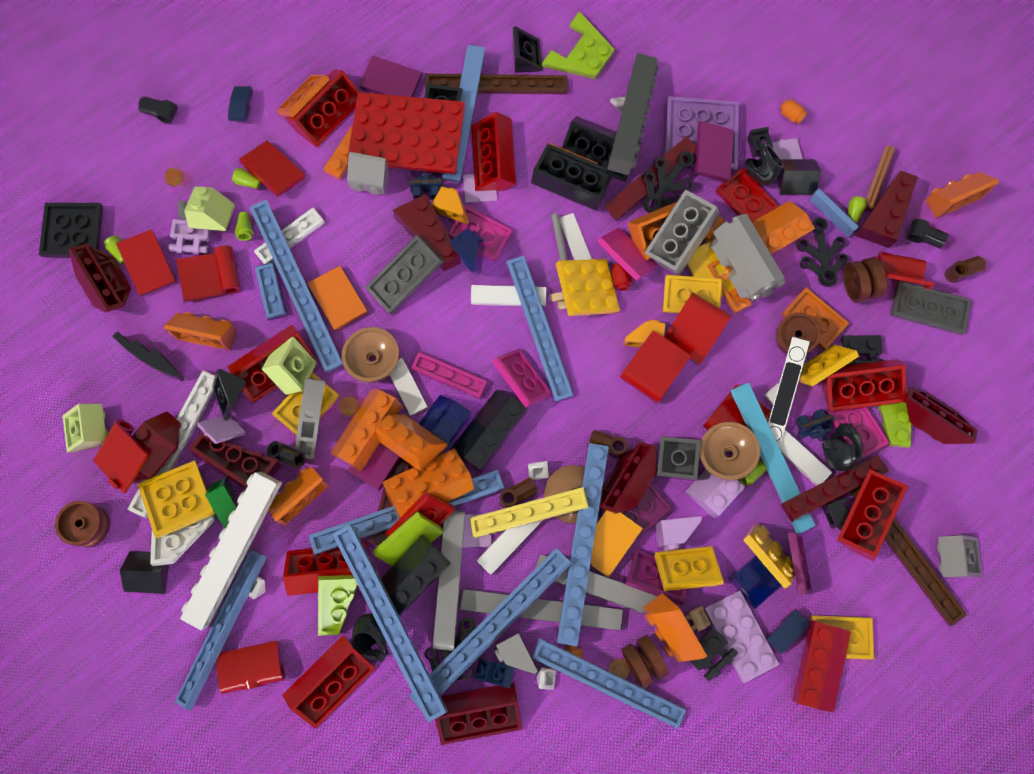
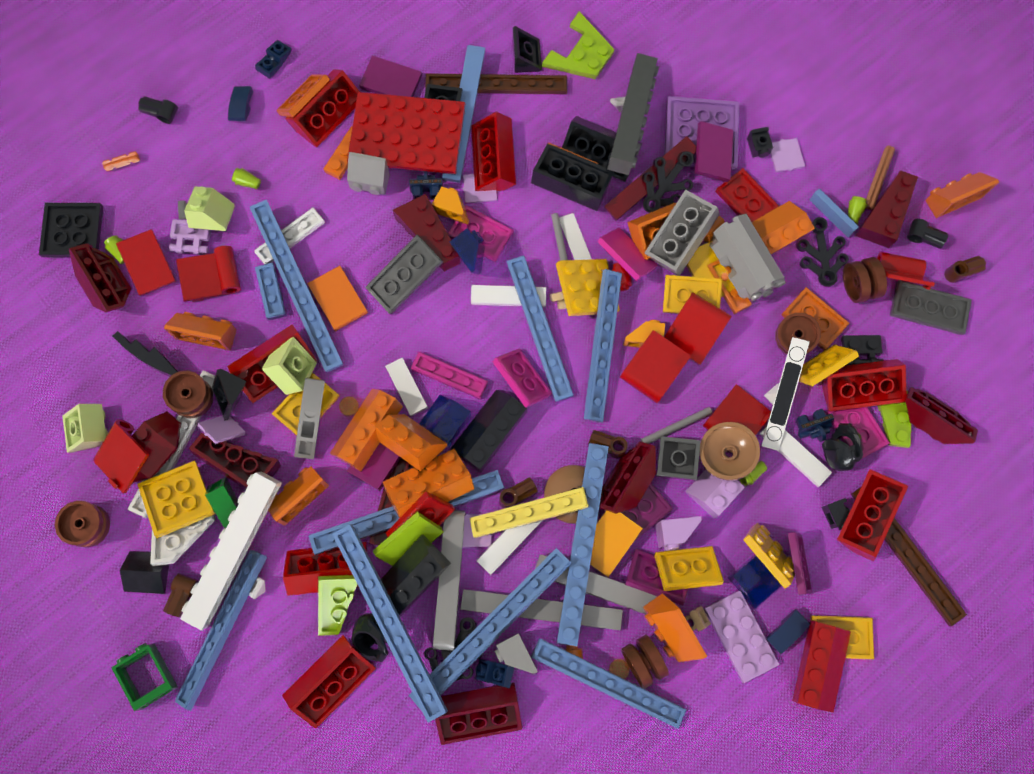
(121, 161): none -> orange axle
(137, 702): none -> green window
(173, 177): clear yellow plate -> none
(180, 594): none -> reddish brown piece
(187, 394): none -> copper wheel
(243, 227): lime cone -> none
(249, 667): red panel -> none
(272, 168): red tile -> none
(275, 57): none -> dark blue slope
(286, 454): black piece -> none
(367, 344): medium nougat dish -> none
(538, 470): white slope -> none
(546, 678): white slope -> none
(602, 346): none -> medium blue tile
(676, 426): none -> light grey bar
(713, 644): black plate -> none
(766, 169): black helmet -> none
(769, 450): medium azure tile -> none
(793, 111): orange brick -> none
(799, 177): black slope -> none
(831, 489): dark red plate -> none
(959, 556): light grey slope -> none

